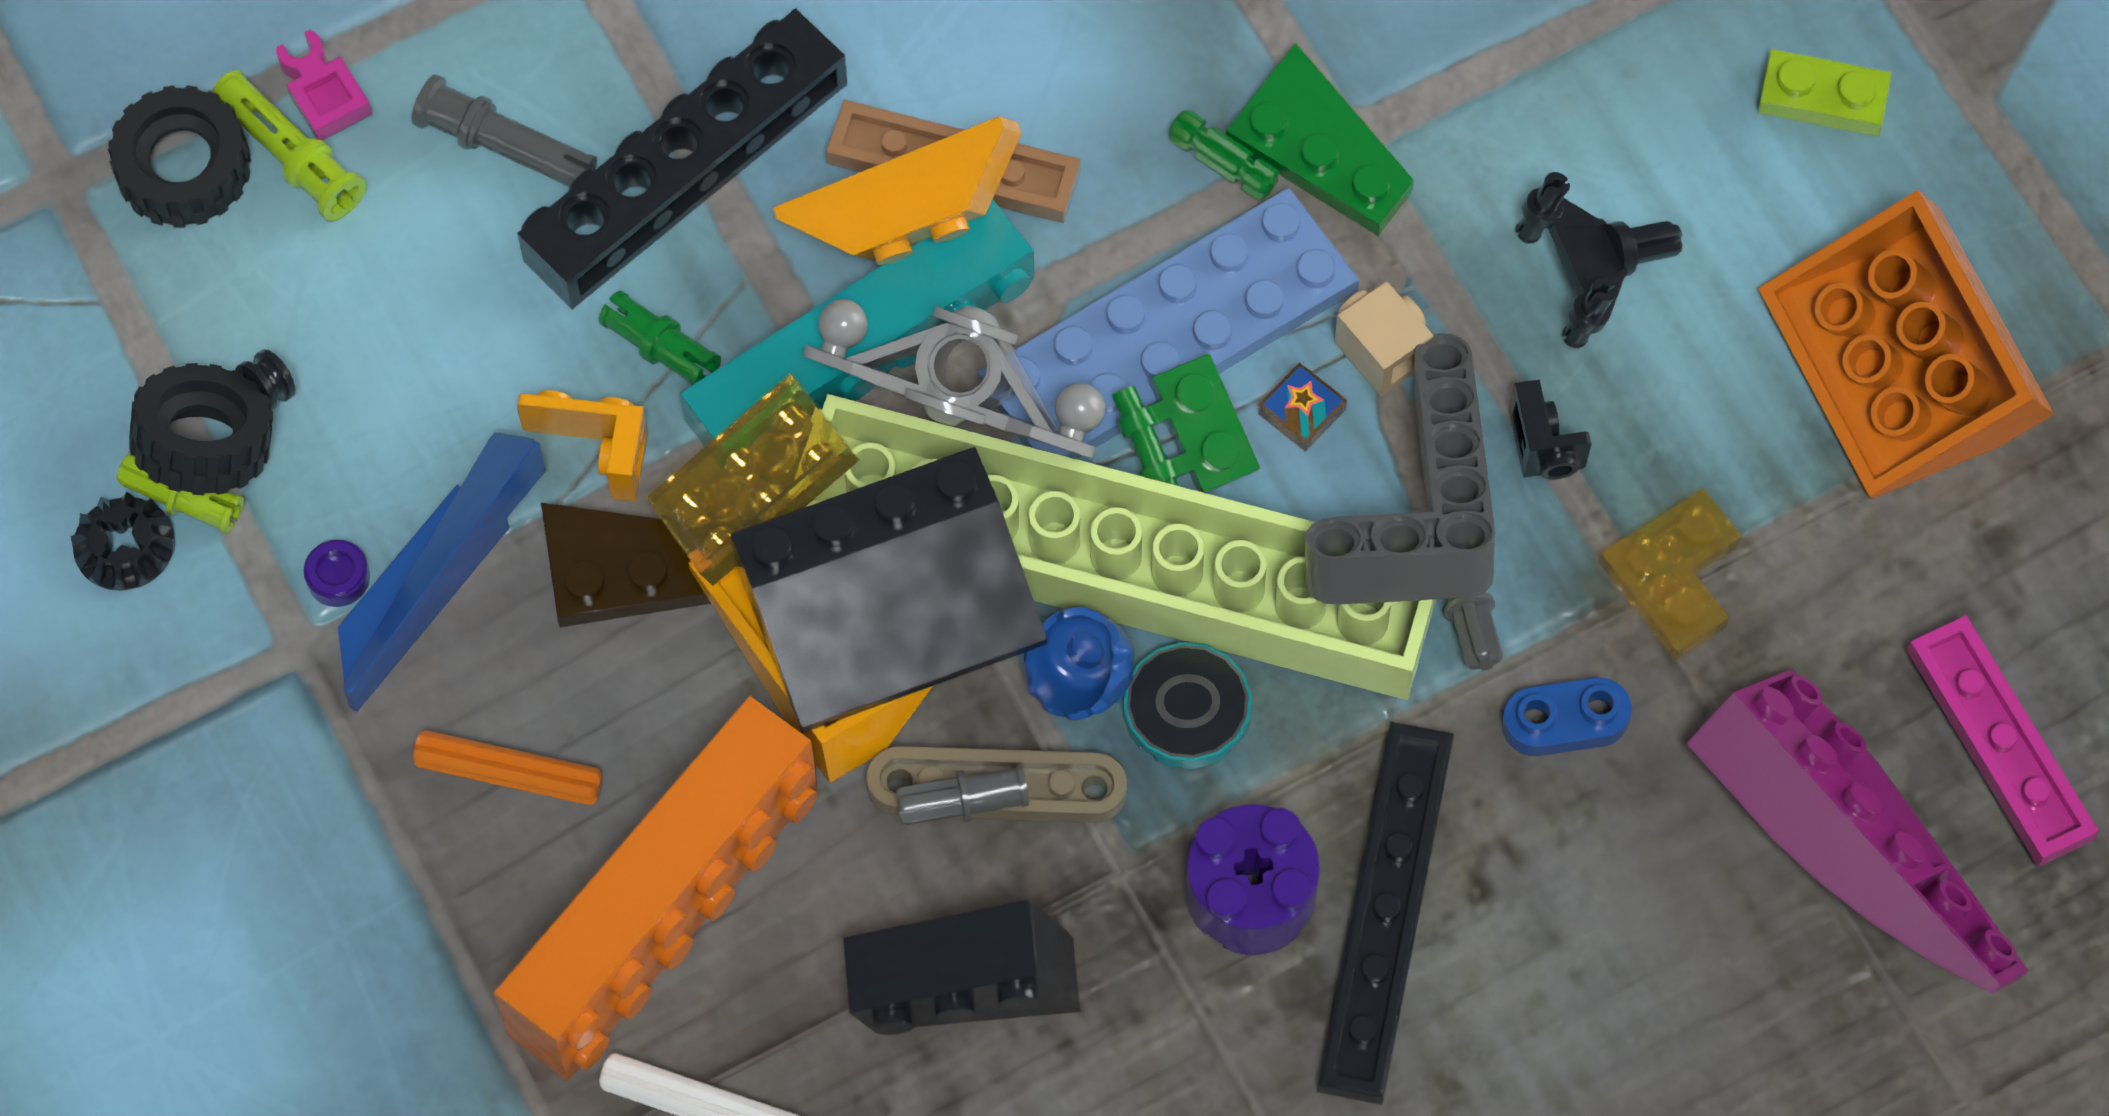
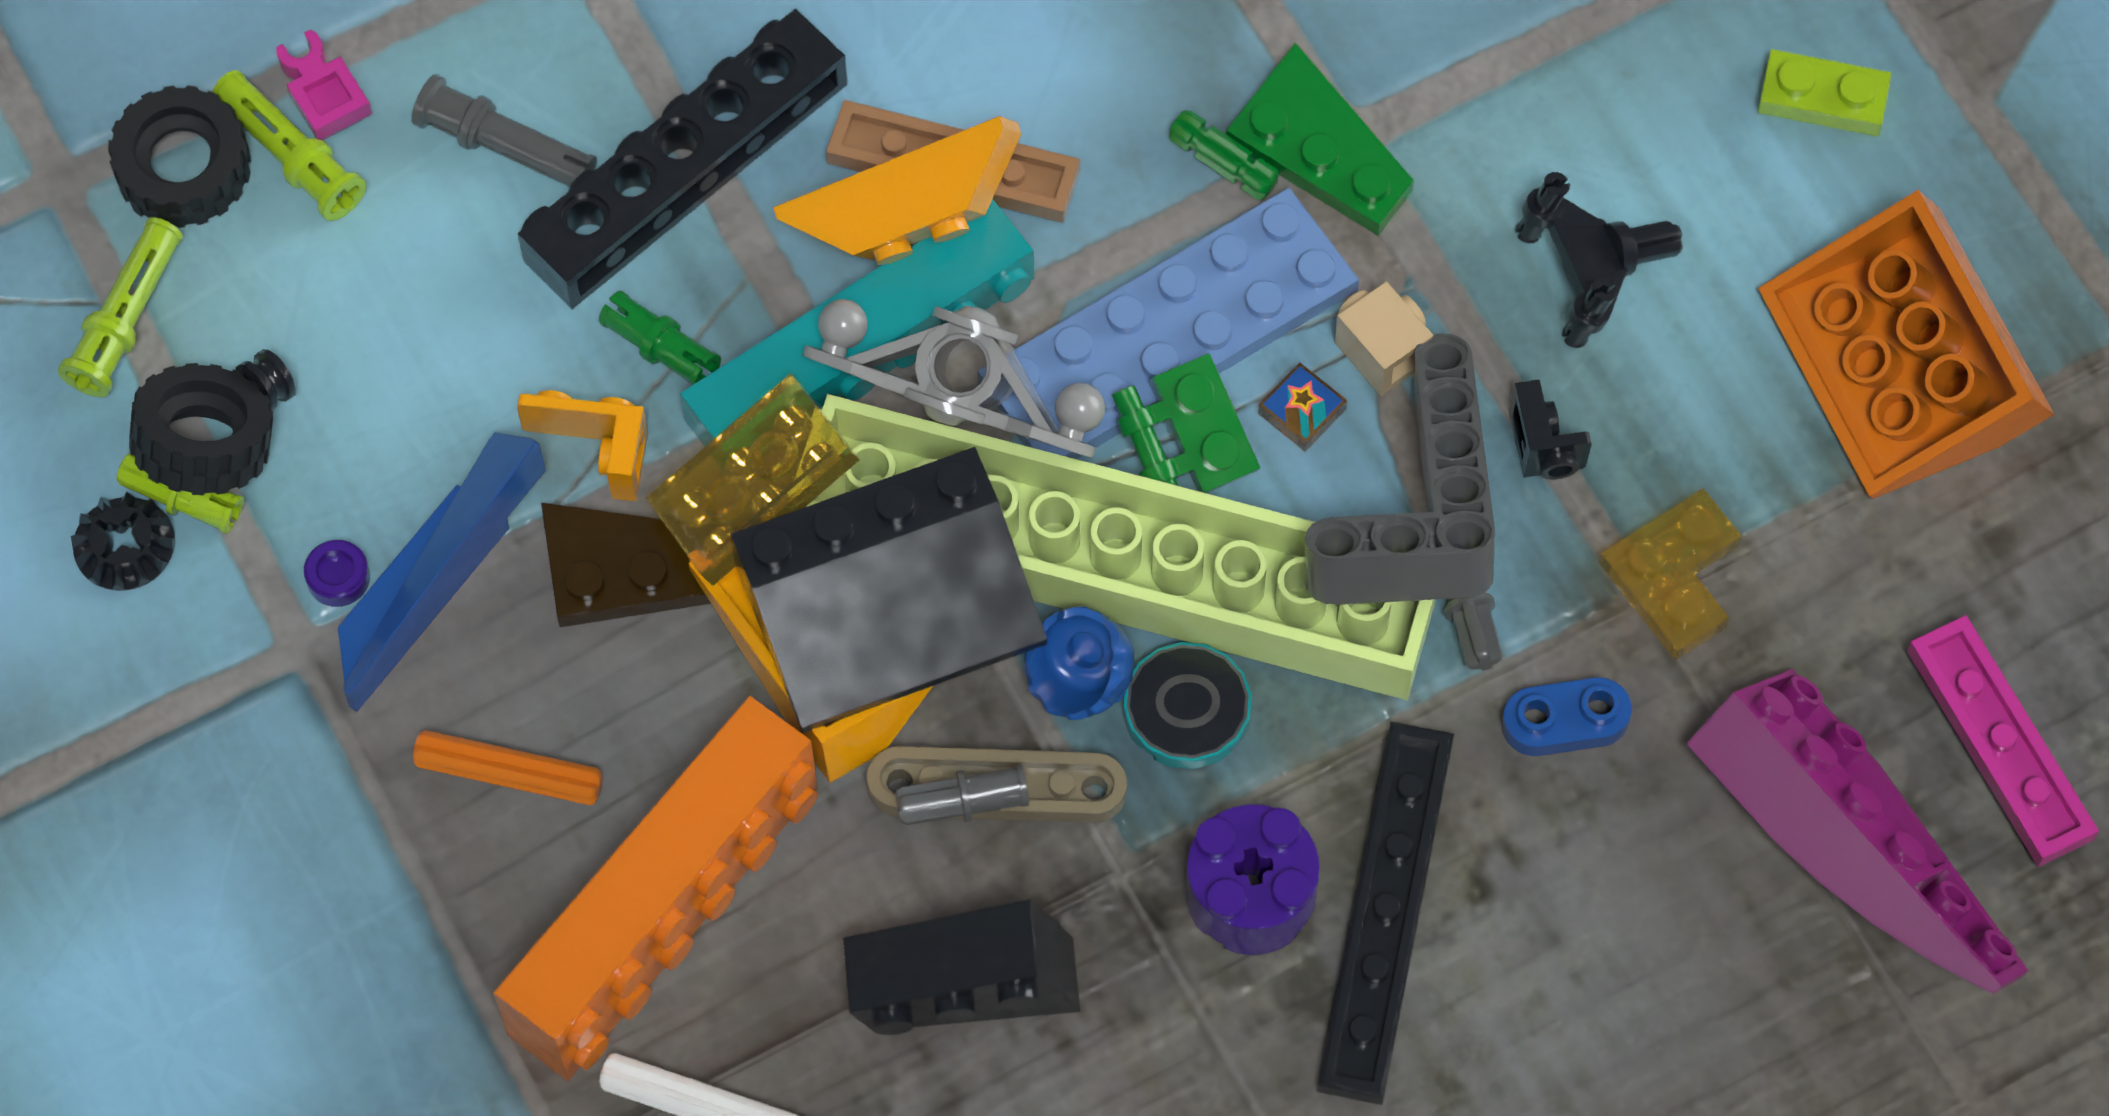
(114, 334): none -> lime pin

